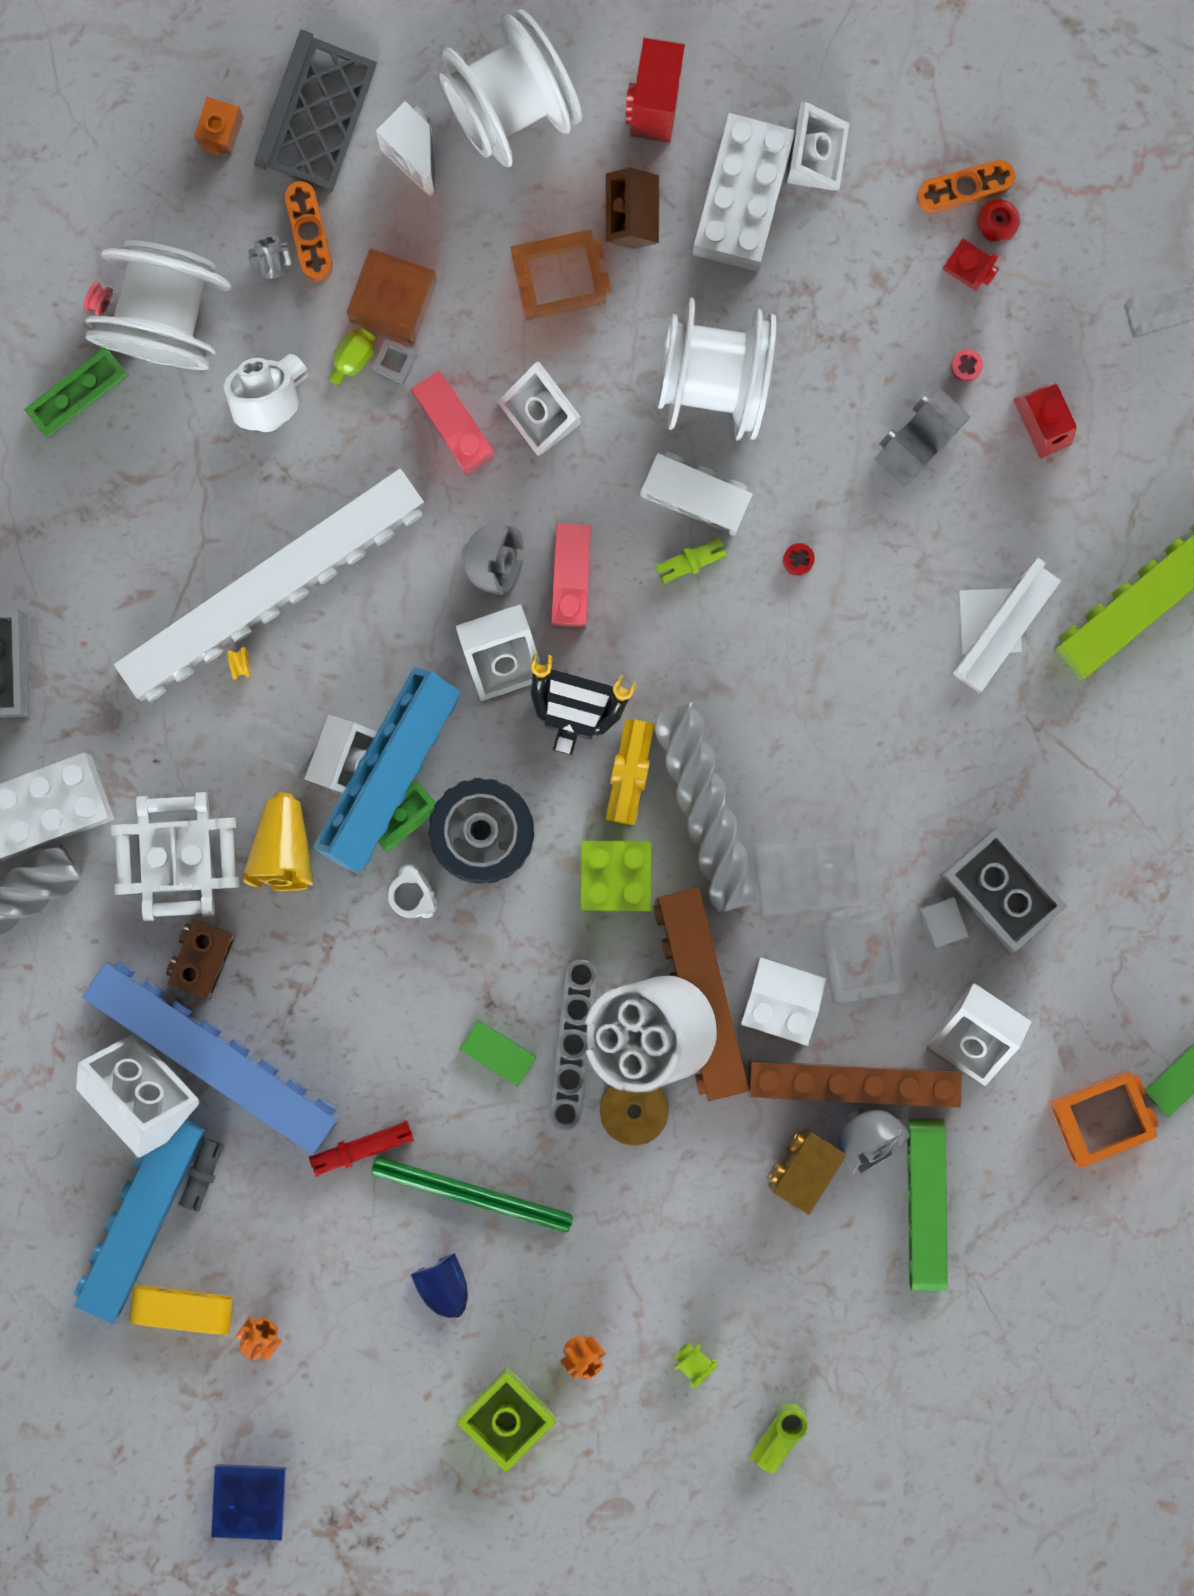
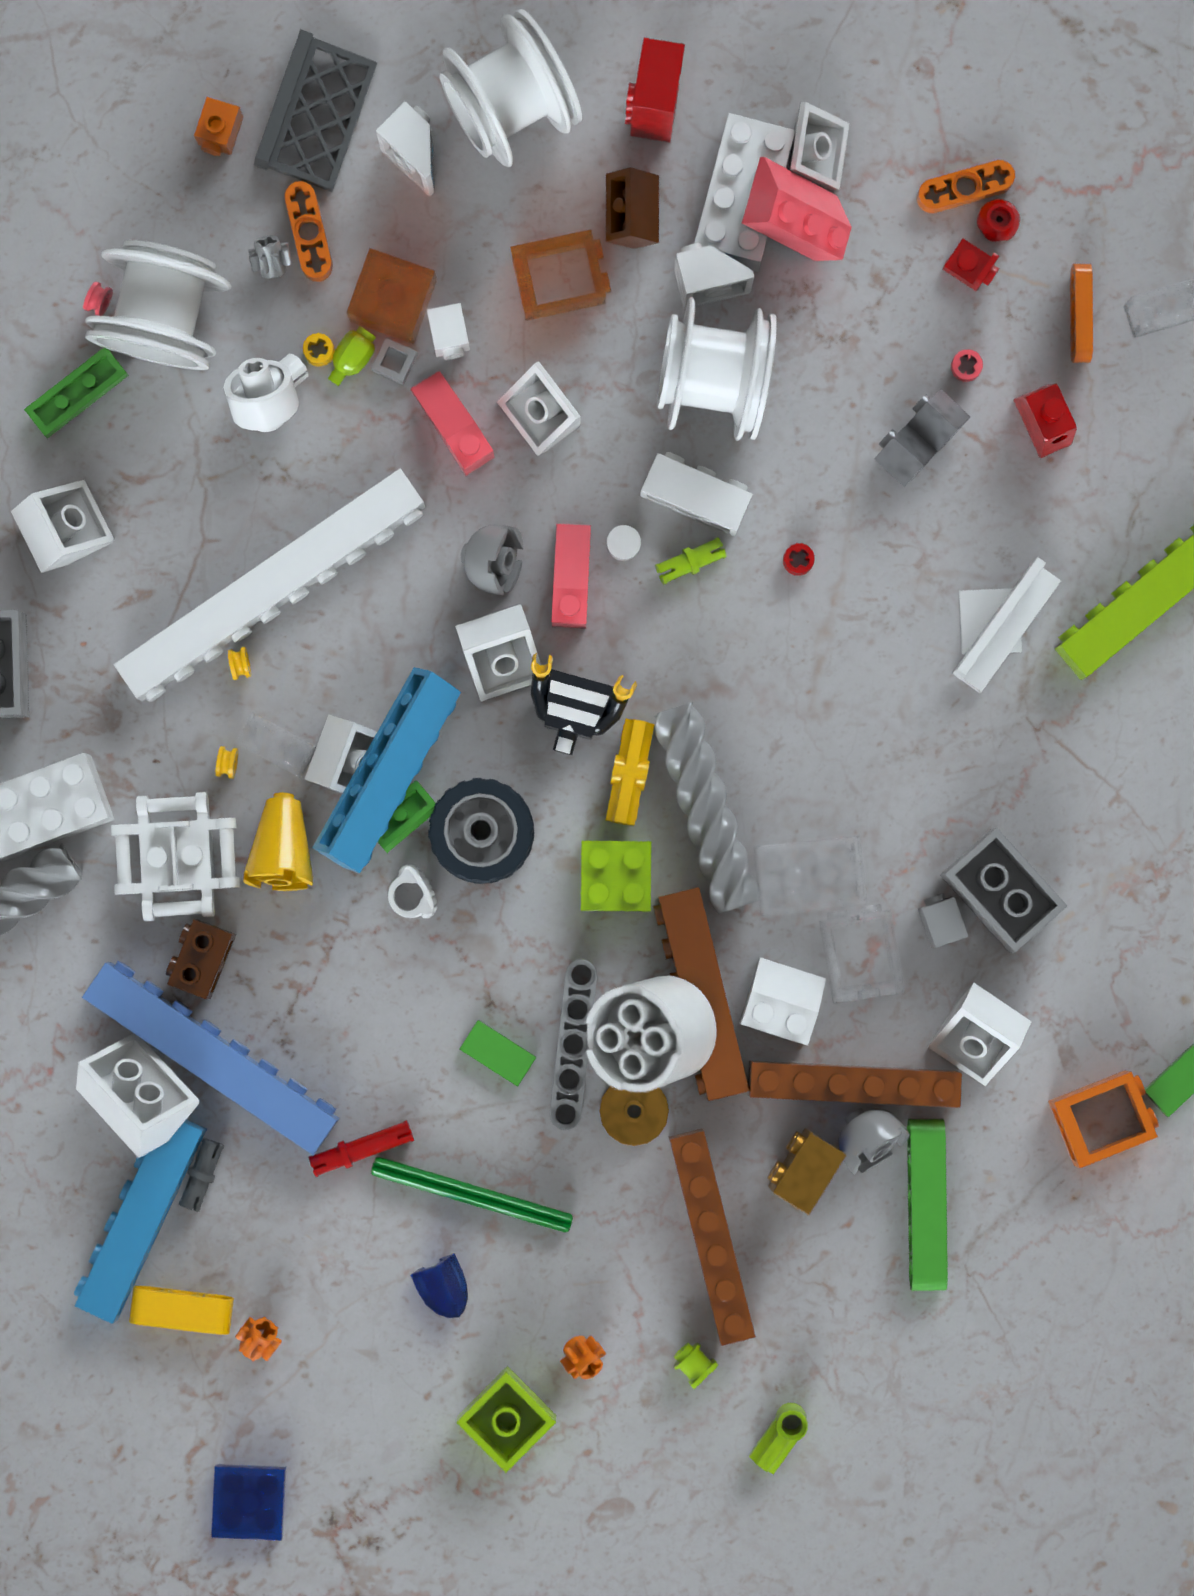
(62, 525): none -> white slope
(226, 762): none -> yellow bush
(315, 339): none -> yellow bush
(448, 331): none -> white brick
(623, 542): none -> white tile
(710, 275): none -> white slope
(712, 1237): none -> dark orange brick
(797, 213): none -> coral slope
(1081, 313): none -> orange beam

